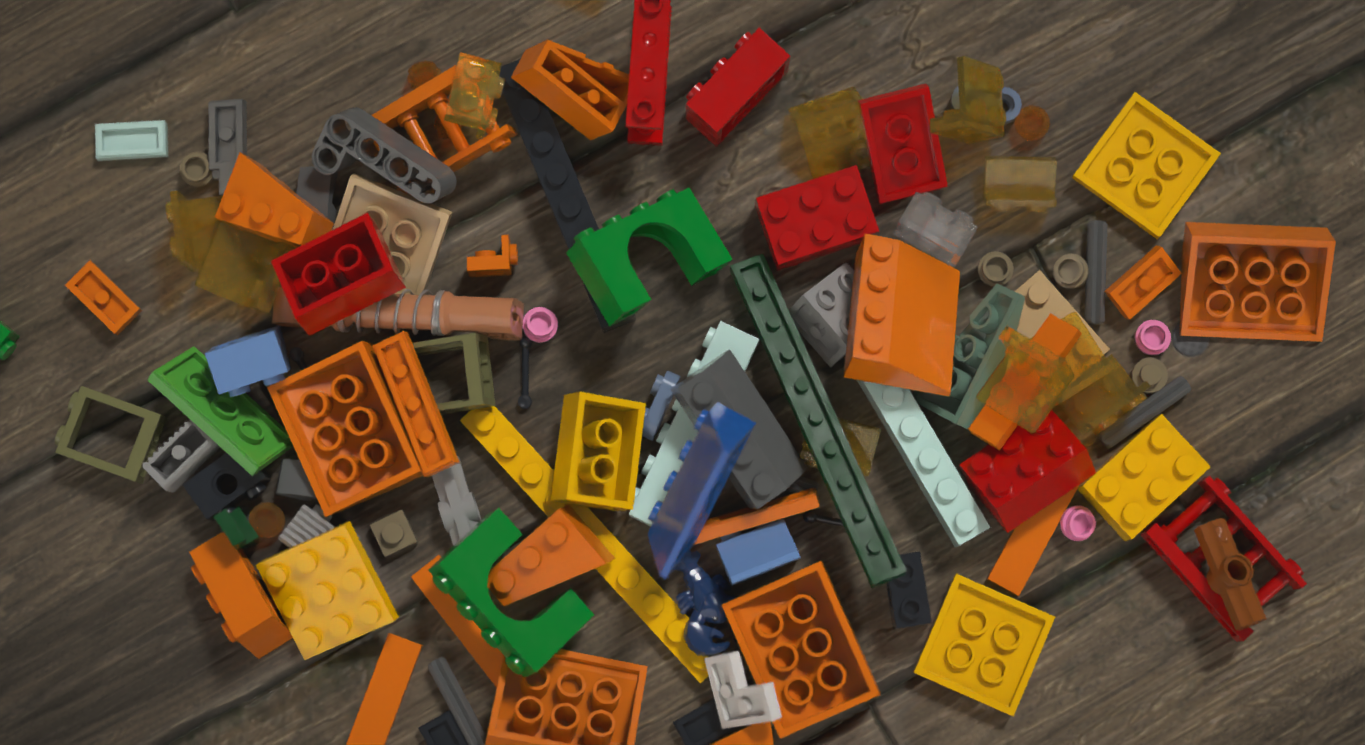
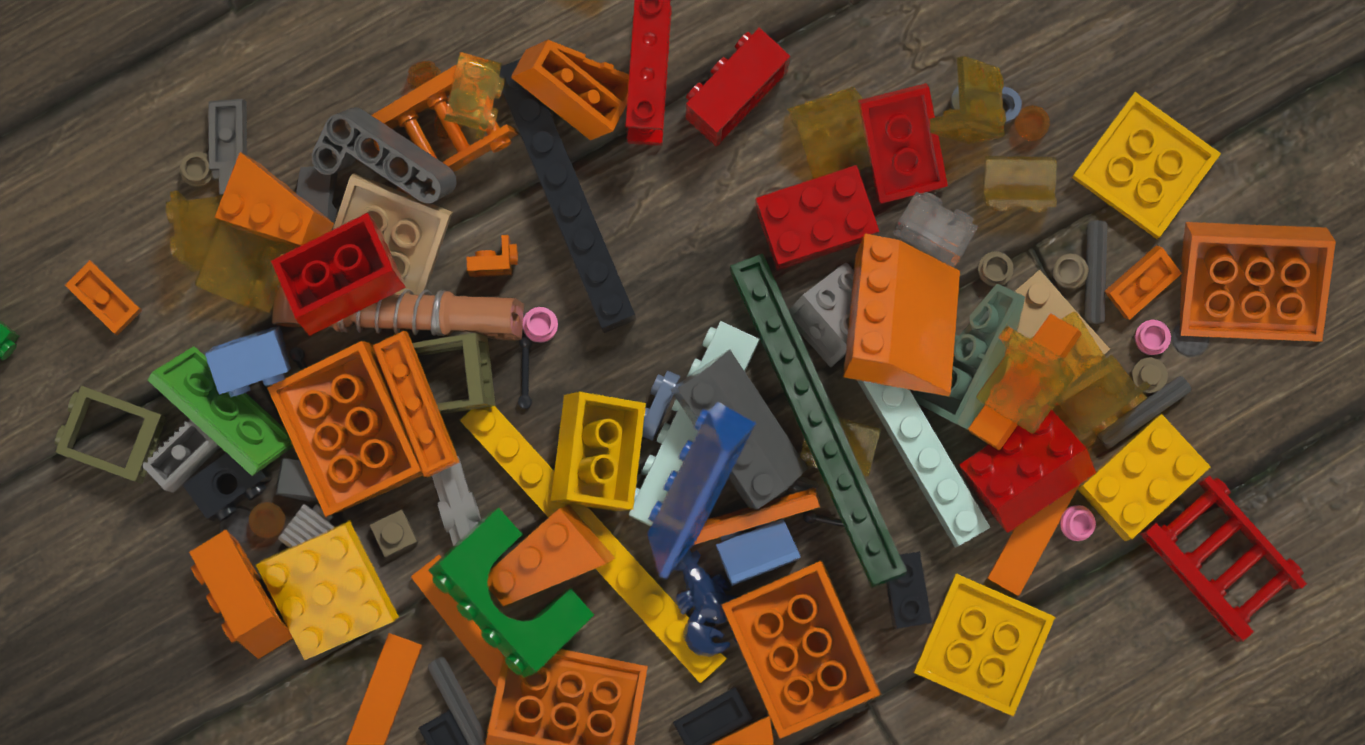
(131, 140): light aqua tile -> none
(237, 528): dark green slope -> none
(675, 222): green arch -> none
(734, 699): white plate -> none
(1237, 590): dark orange piece -> none

